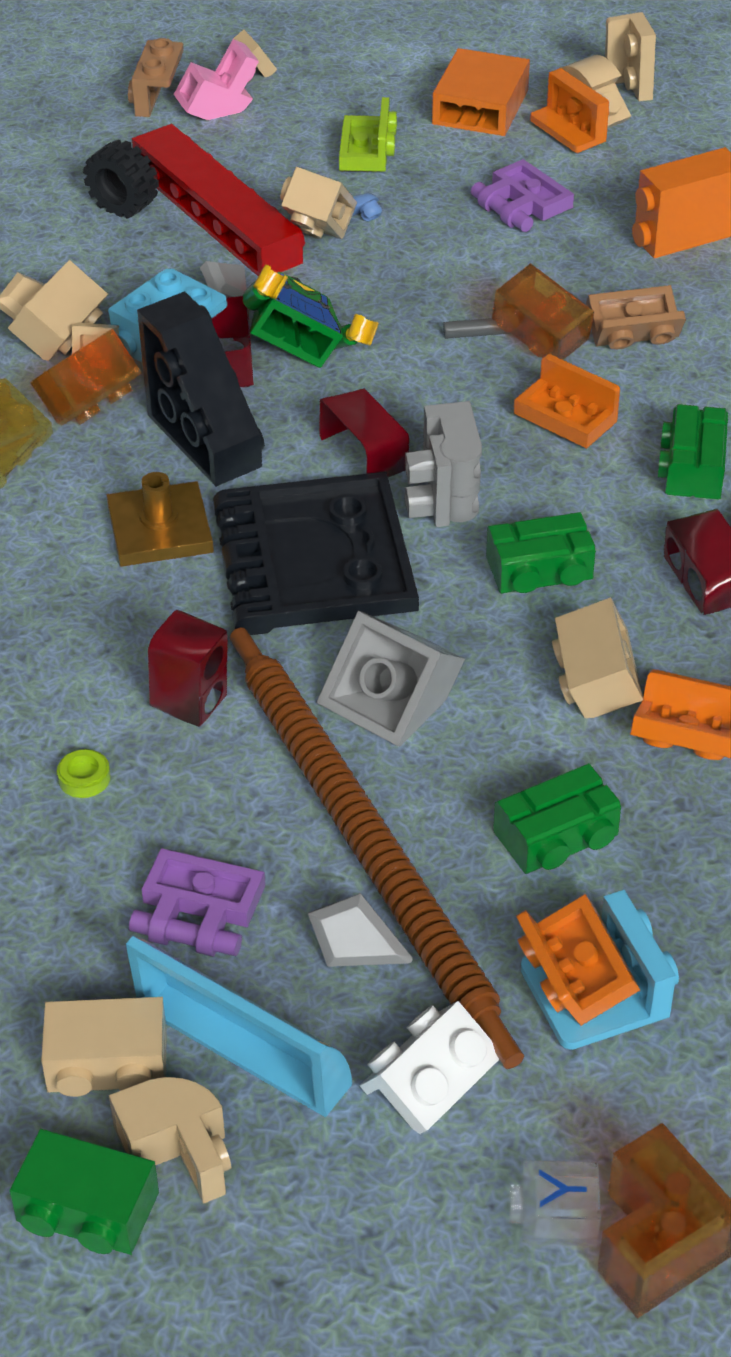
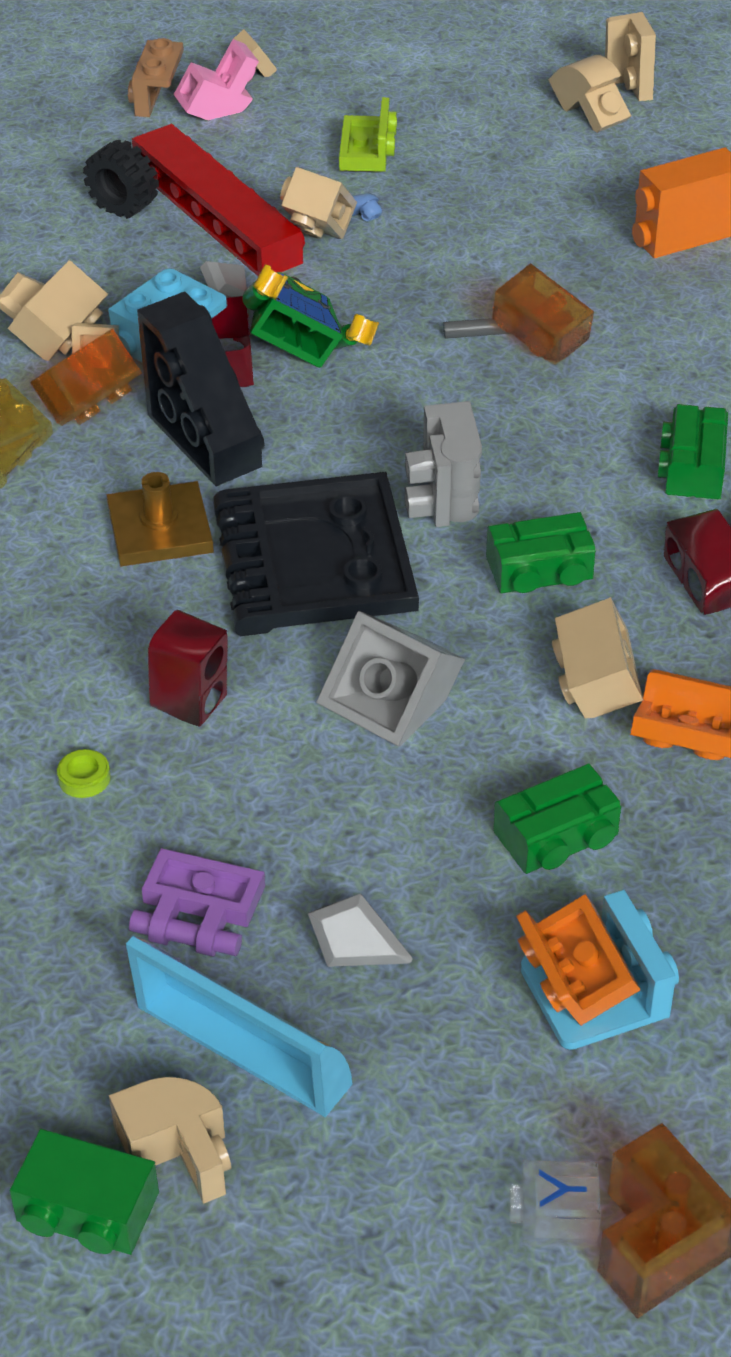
(103, 1044): tan brick -> none
(371, 424): dark red piece -> none
(375, 846): dark orange hose -> none
(432, 1066): white bracket -> none
(480, 91): orange brick -> none
(530, 191): medium lavender plate -> none
(570, 402): orange bracket -> none
(573, 112): orange bracket -> none
(635, 317): medium nougat bracket -> none

